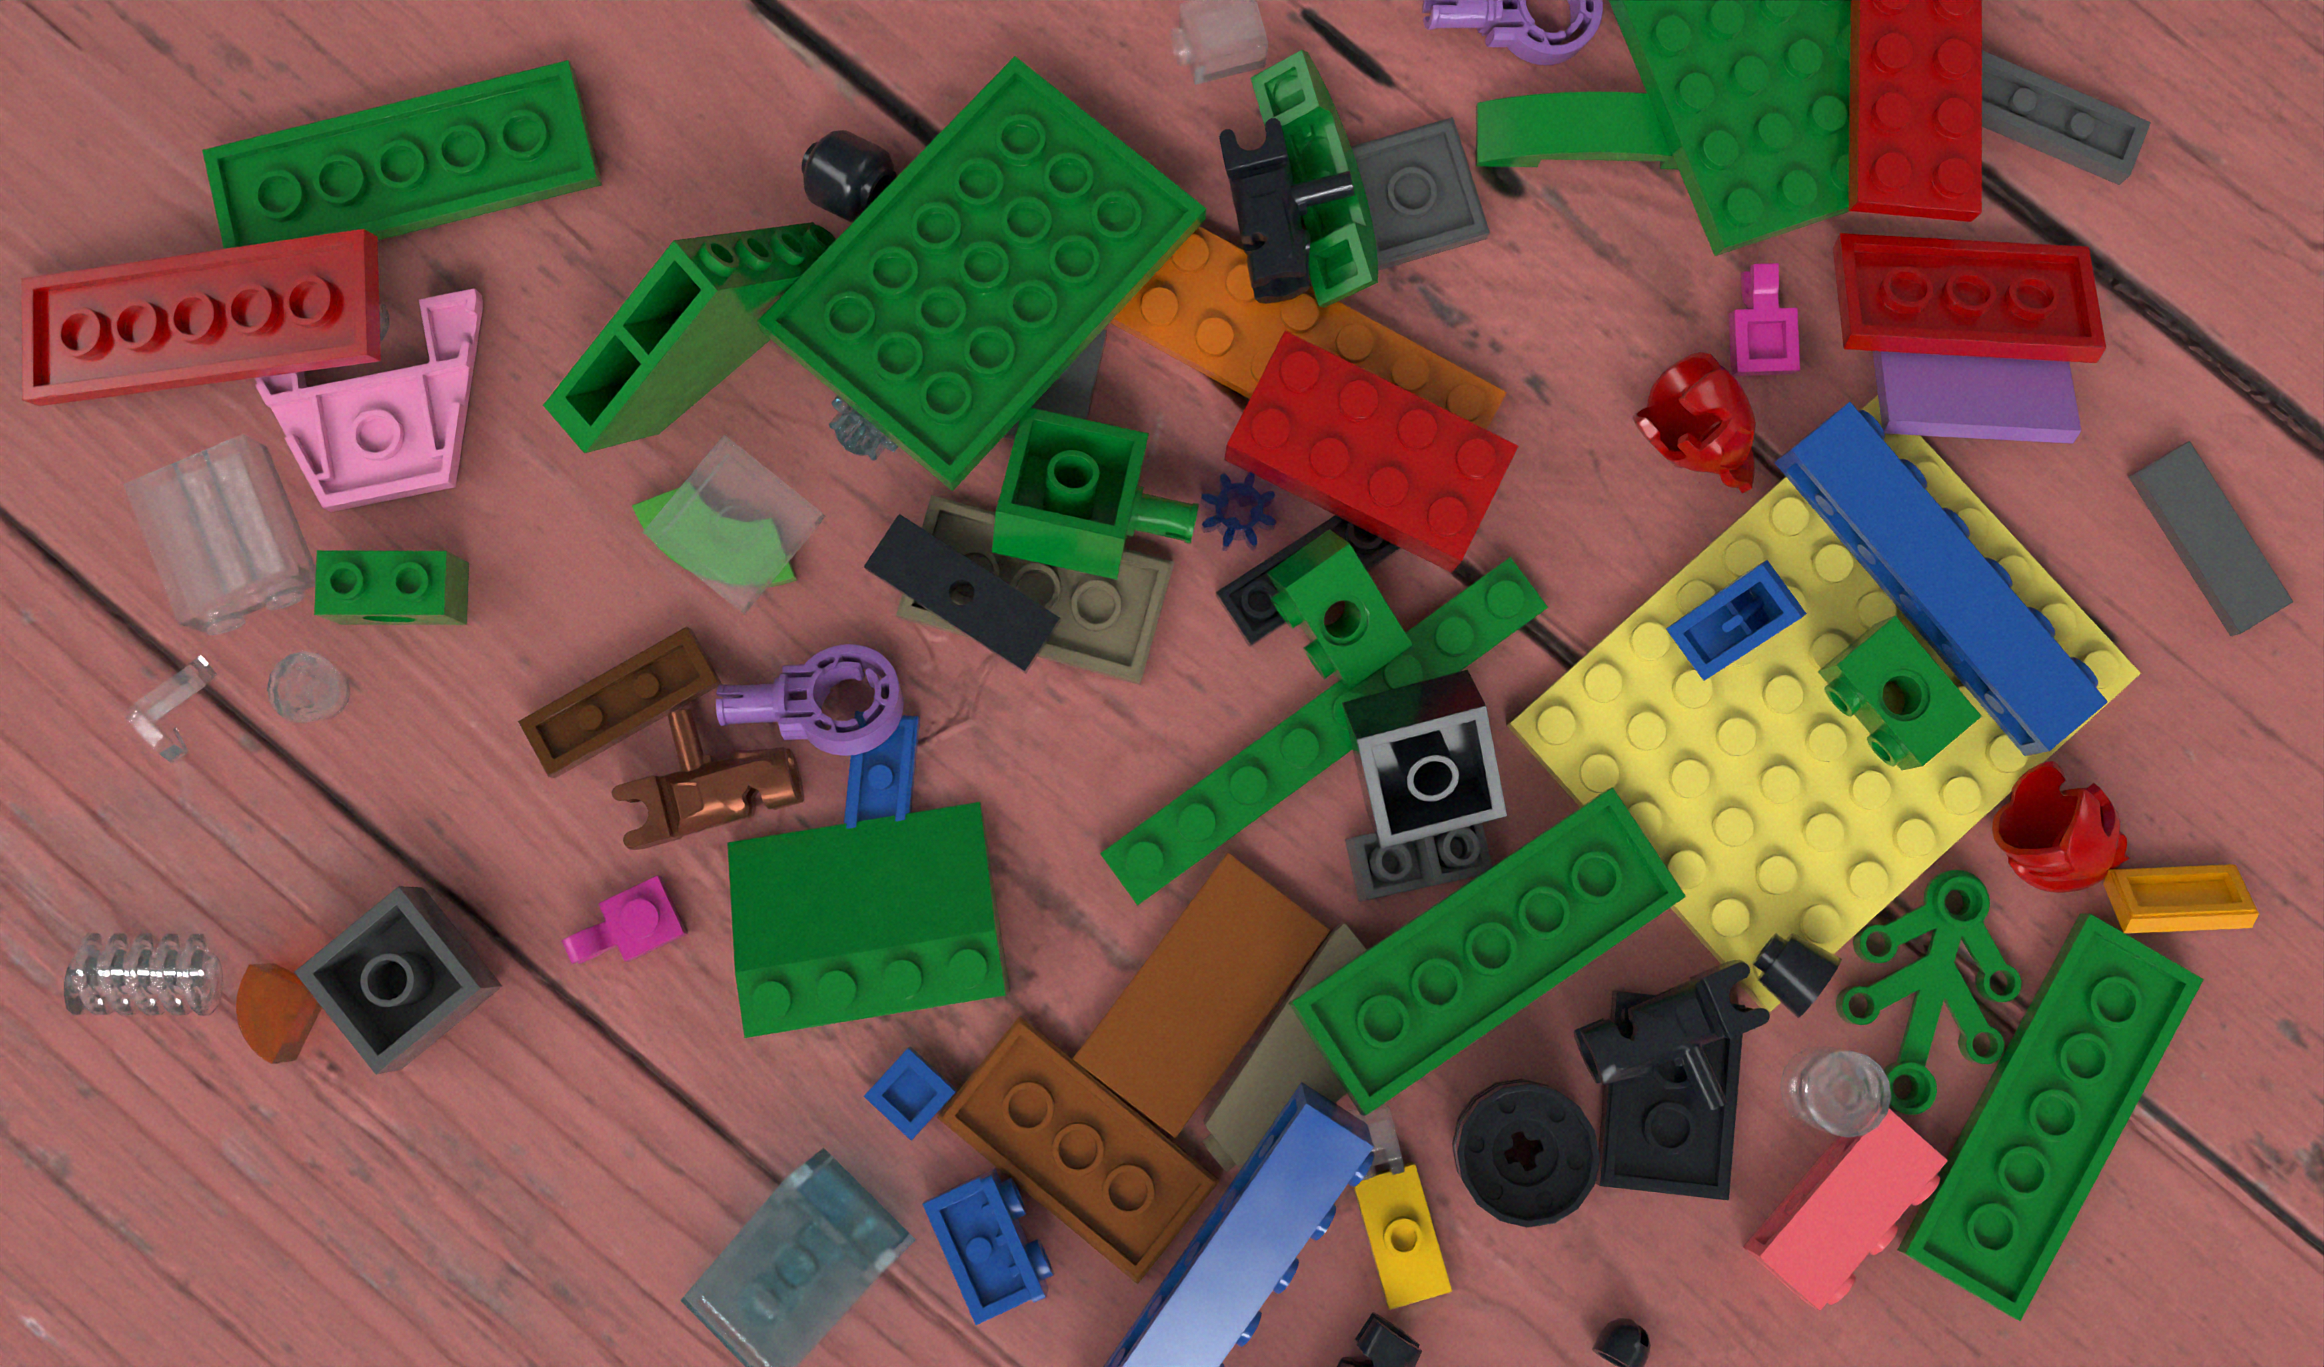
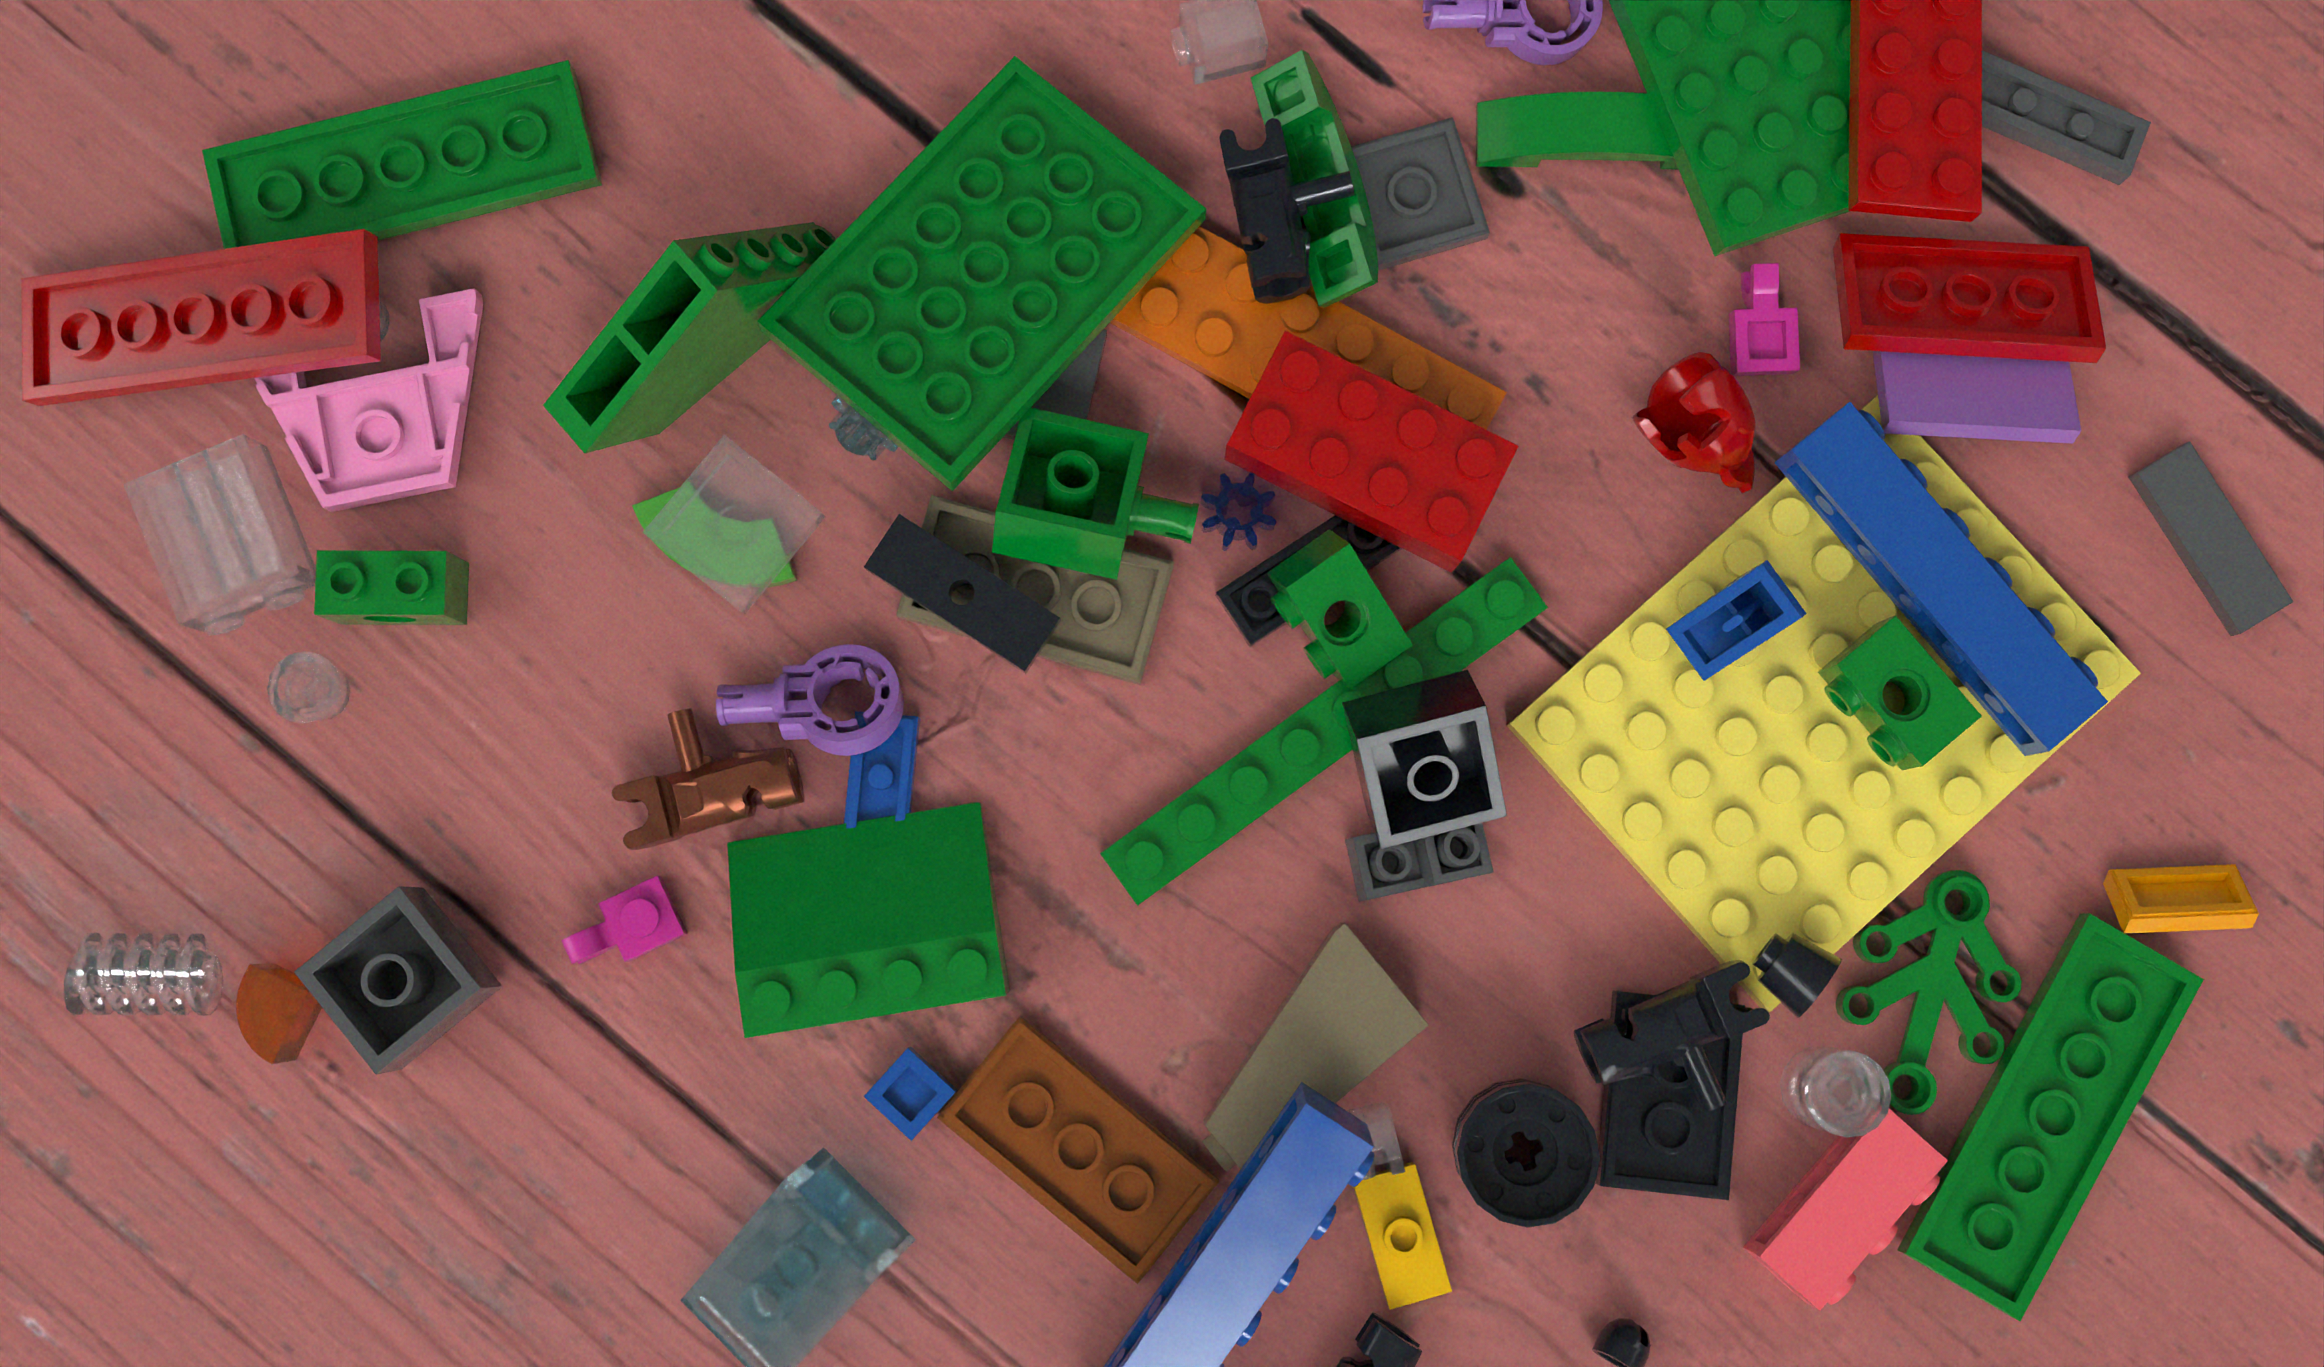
(150, 711): clear tile -> none
(619, 702): reddish brown plate -> none
(845, 173): black head -> none
(988, 1245): blue bracket -> none
(1201, 995): dark orange tile -> none
(1486, 951): green plate -> none
(2058, 836): red helmet -> none

